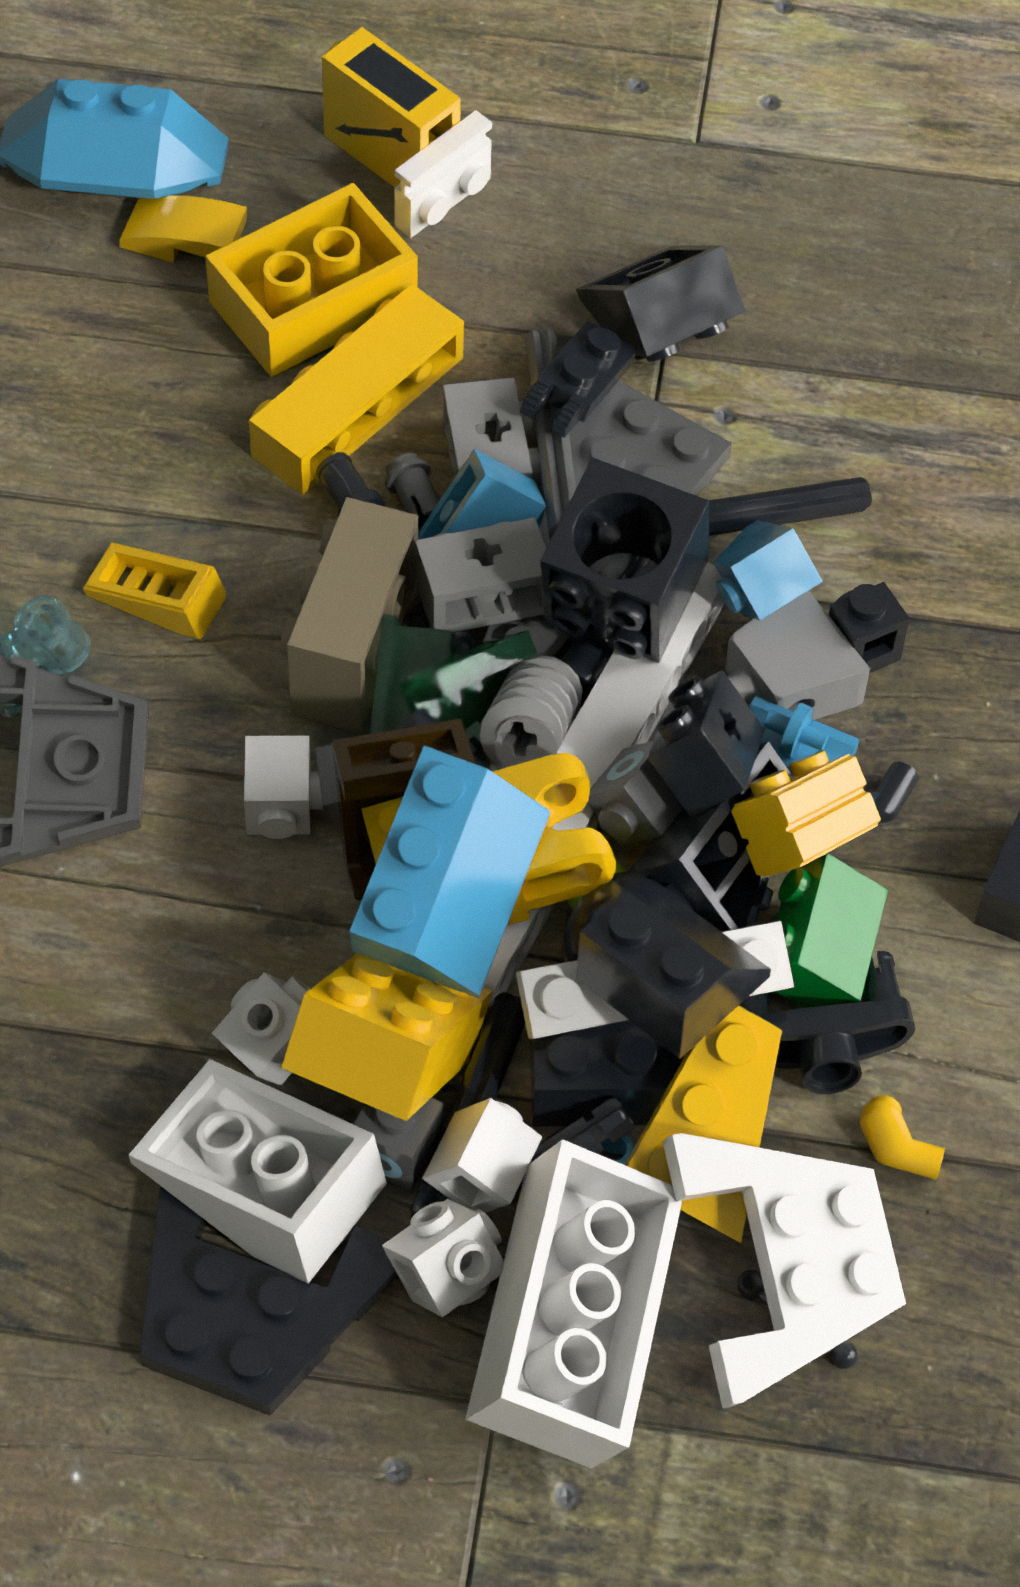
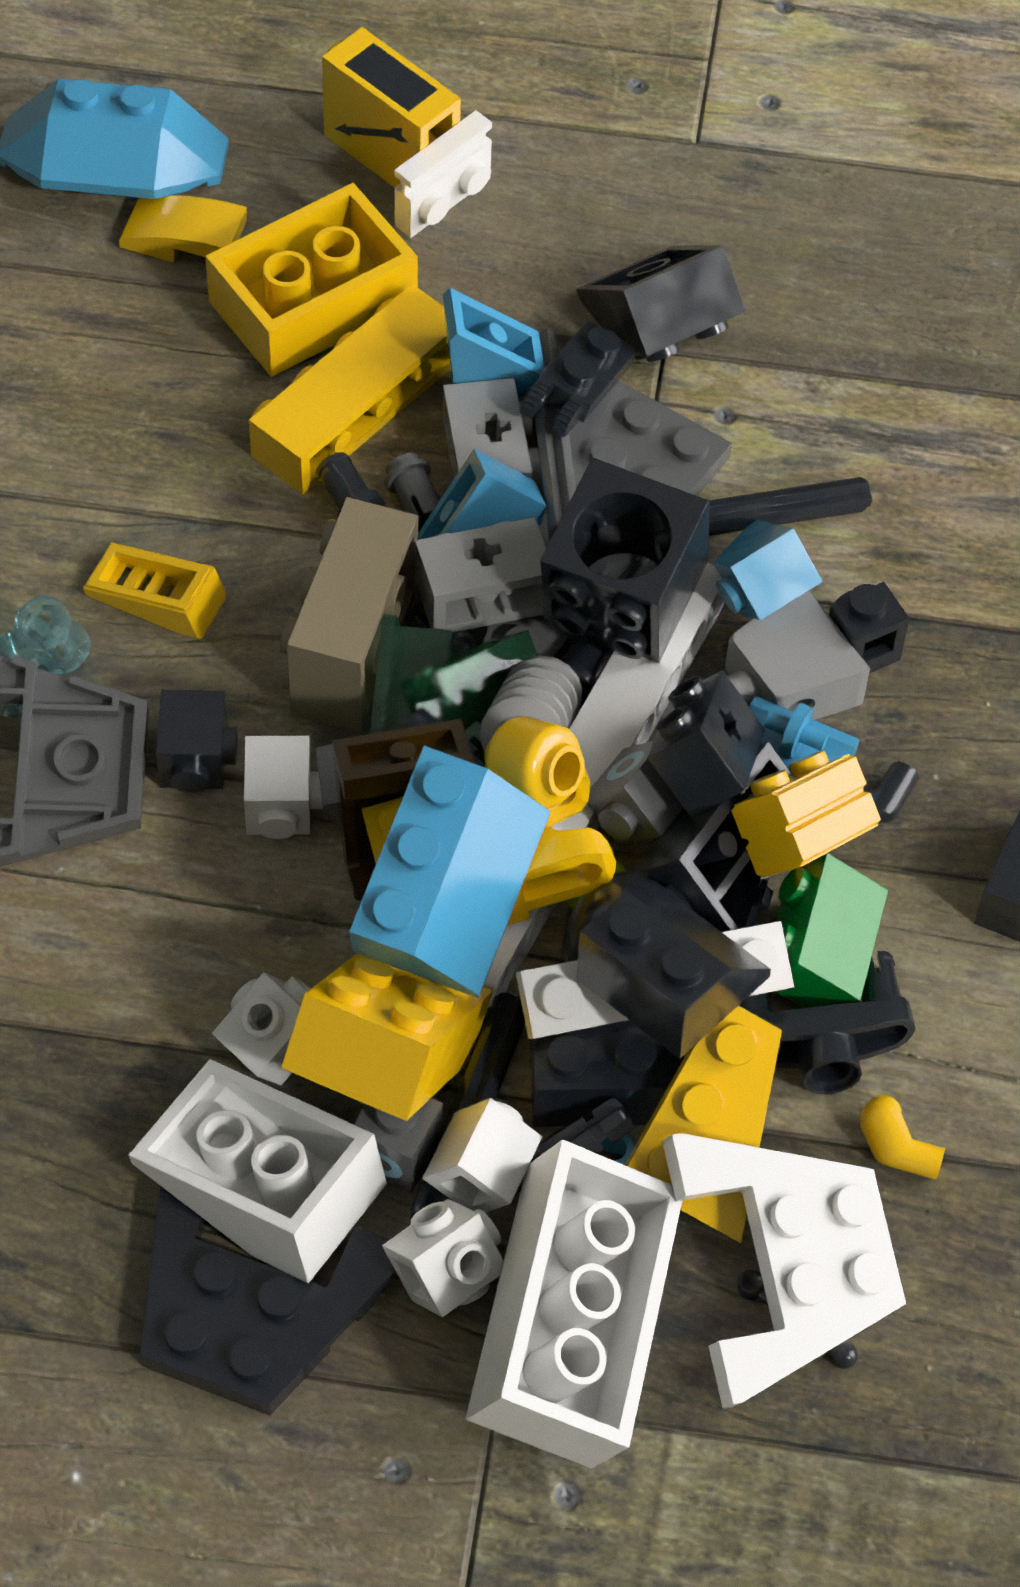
(194, 740): none -> black brick
(489, 344): none -> dark azure slope
(536, 759): none -> yellow head

